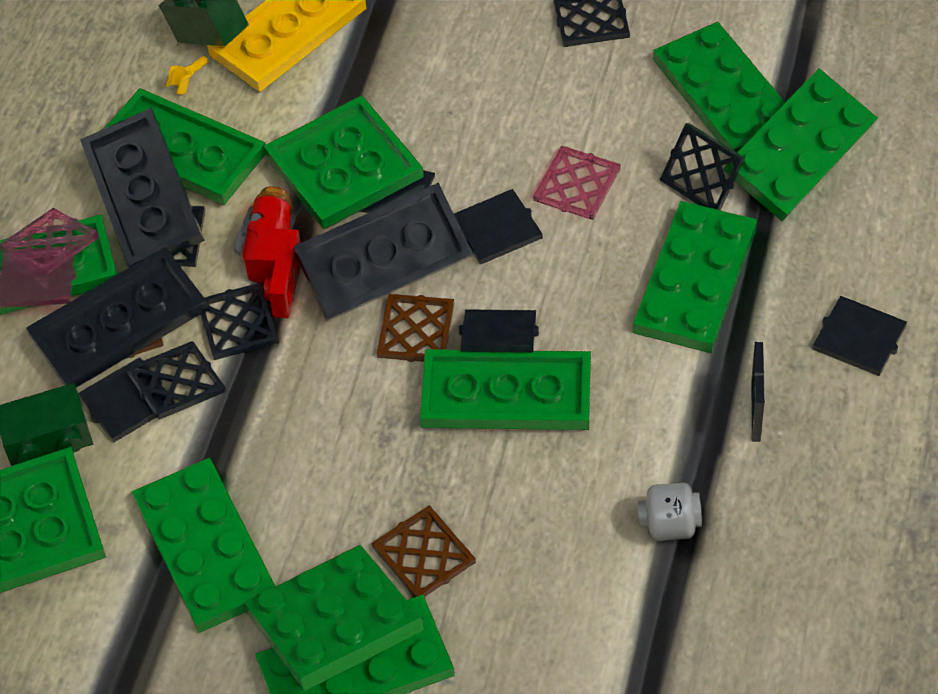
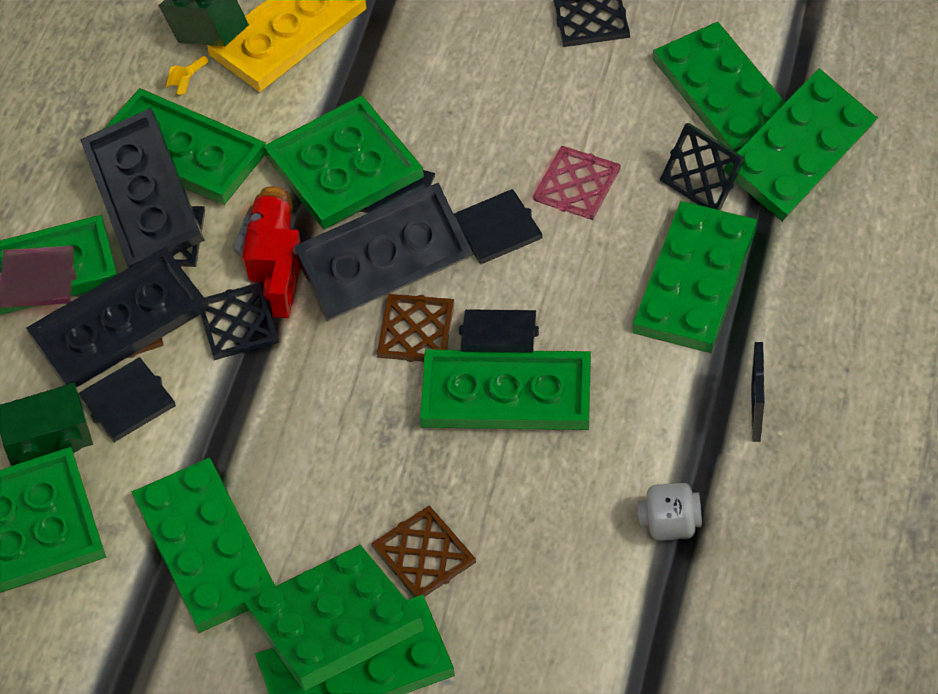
(37, 227): clear pink window -> none
(167, 358): black window -> none
(860, 335): black piece -> none

